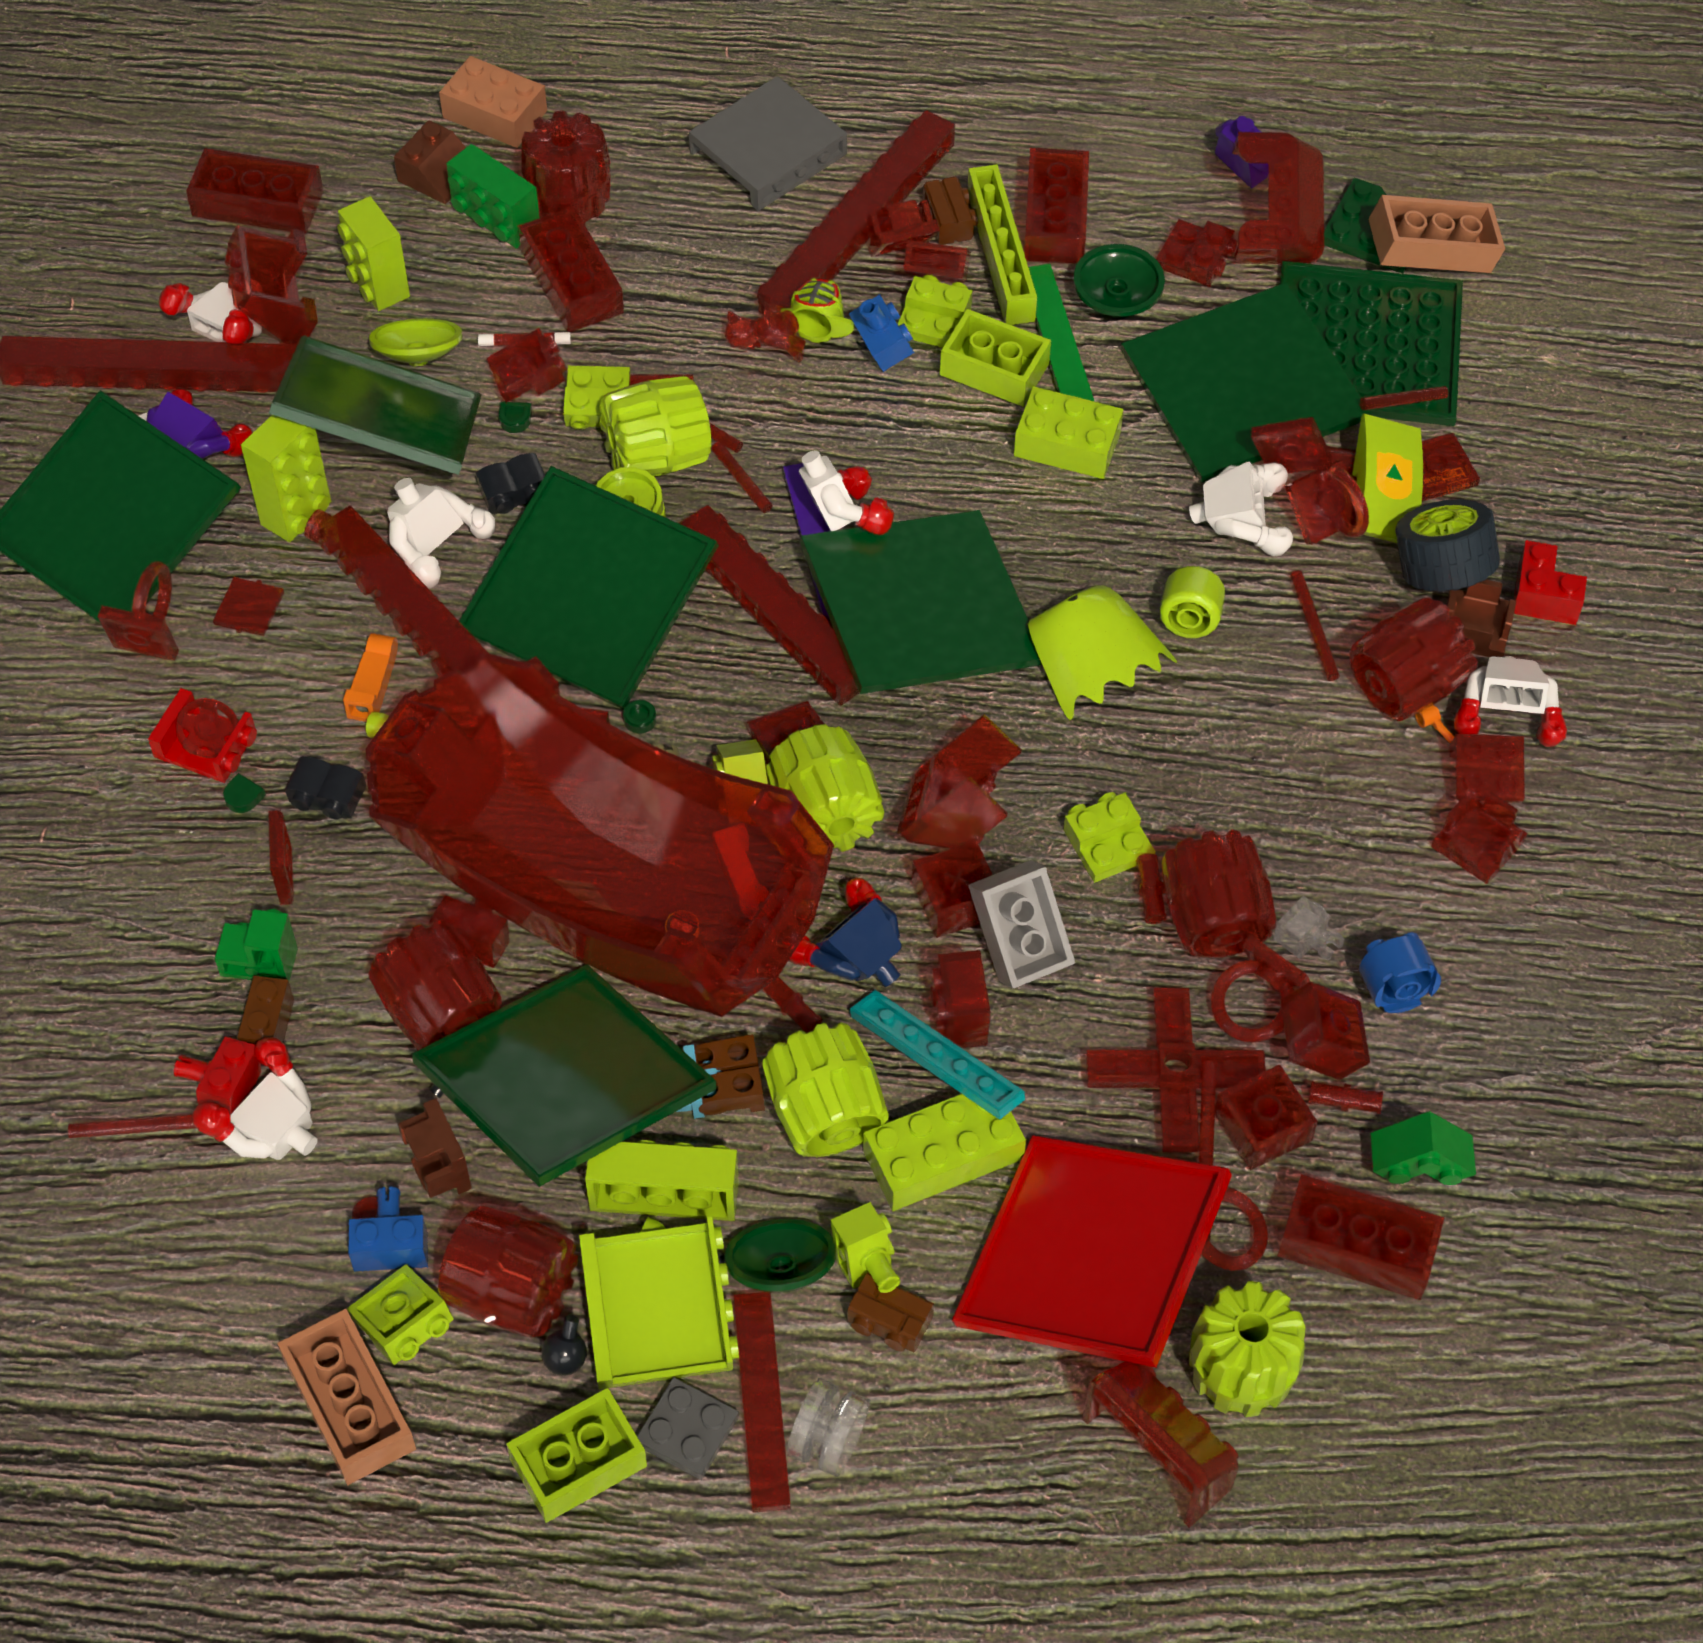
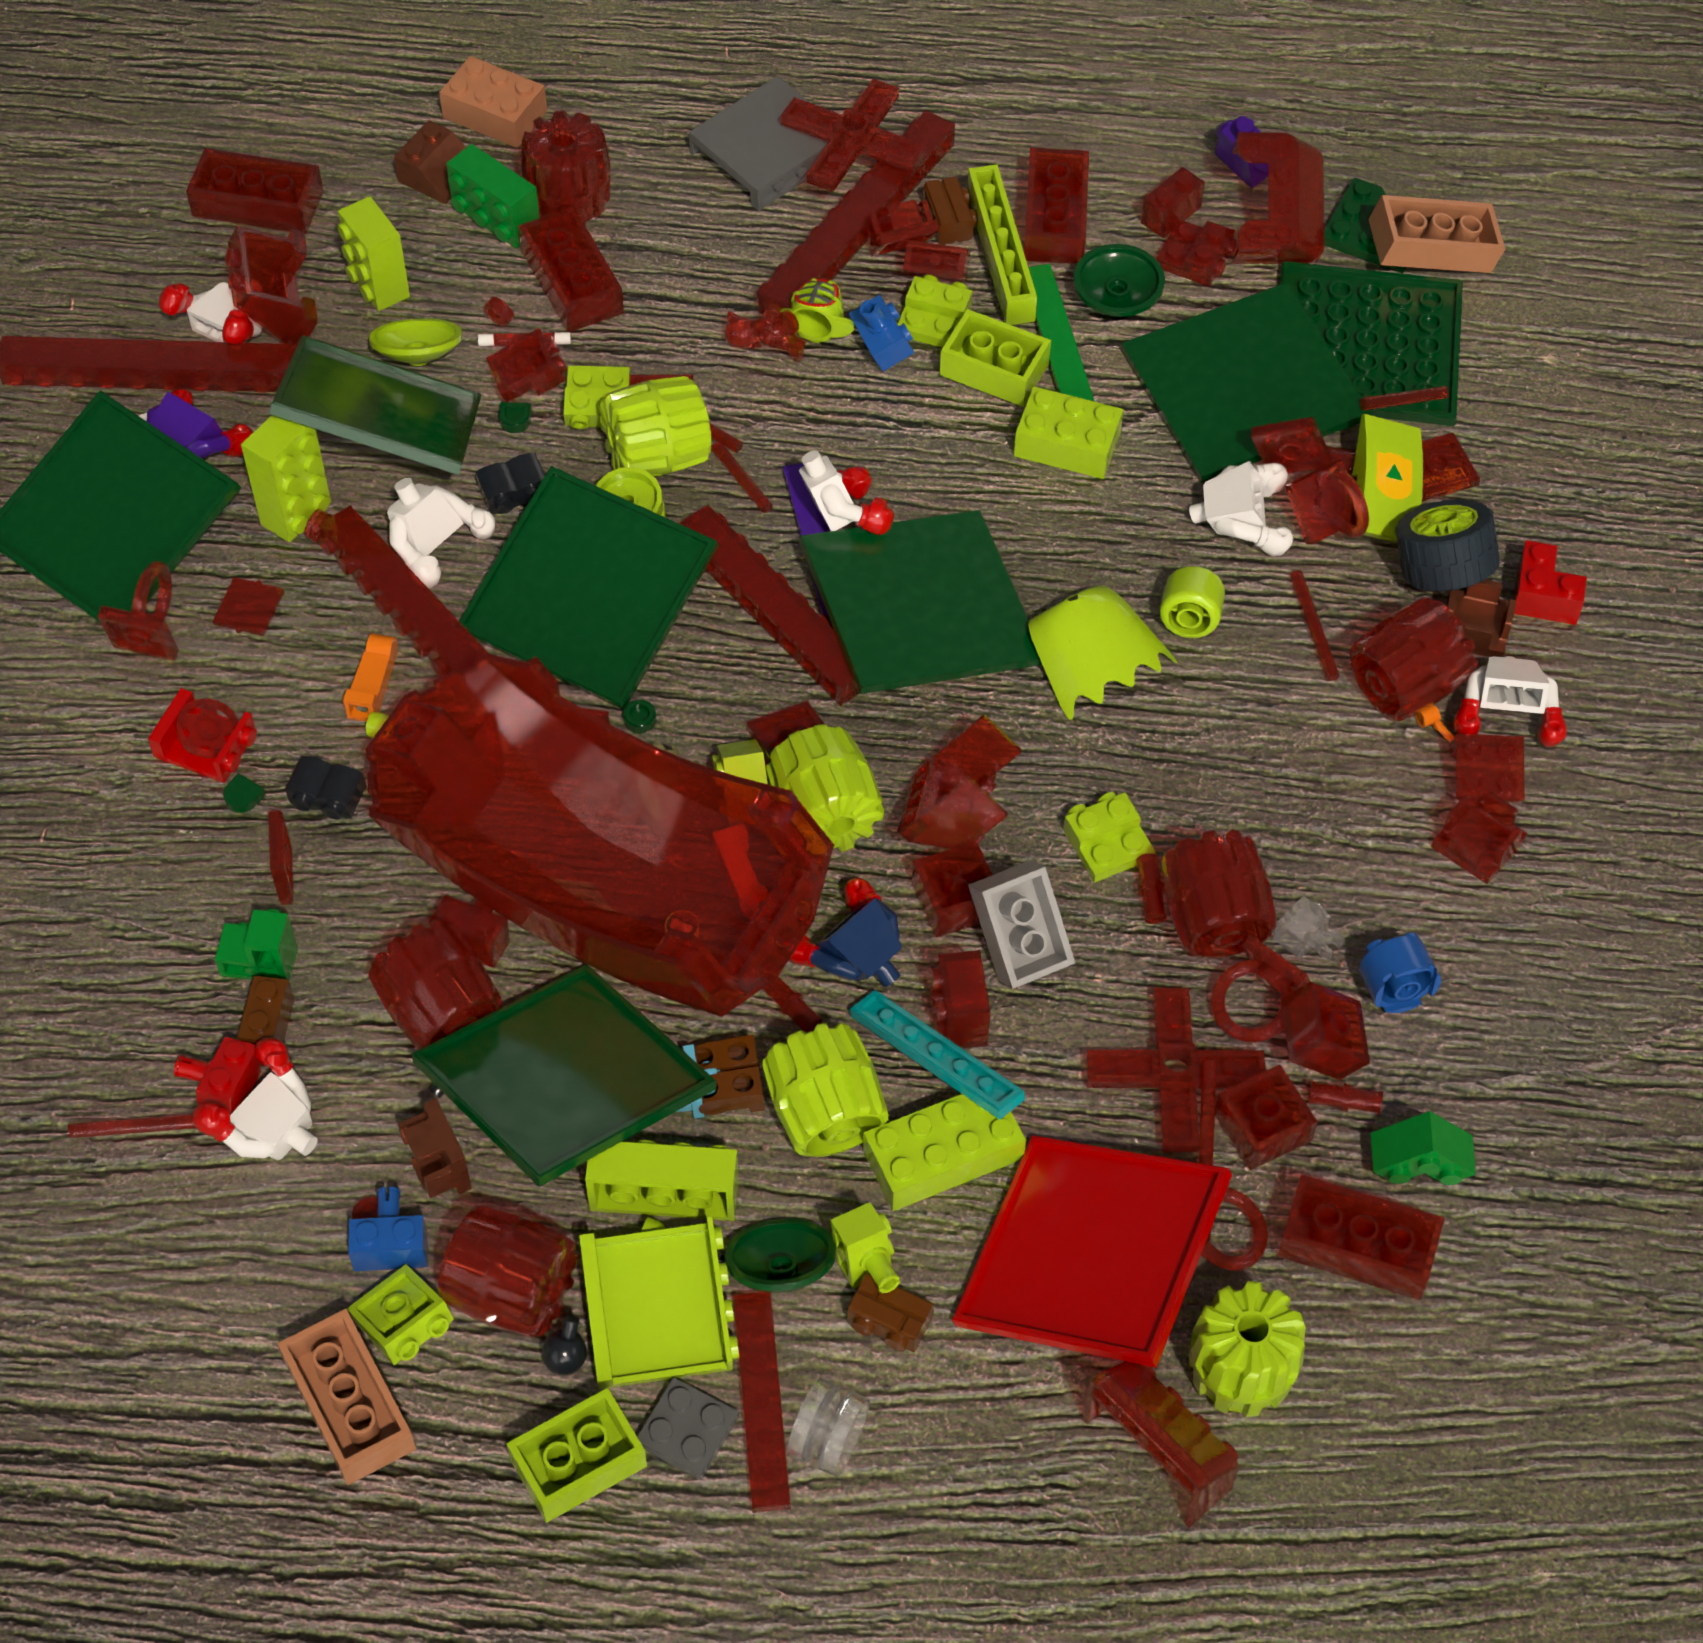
(498, 311): none -> clear red tile
(853, 134): none -> clear red piece
(1172, 200): none -> clear red brick

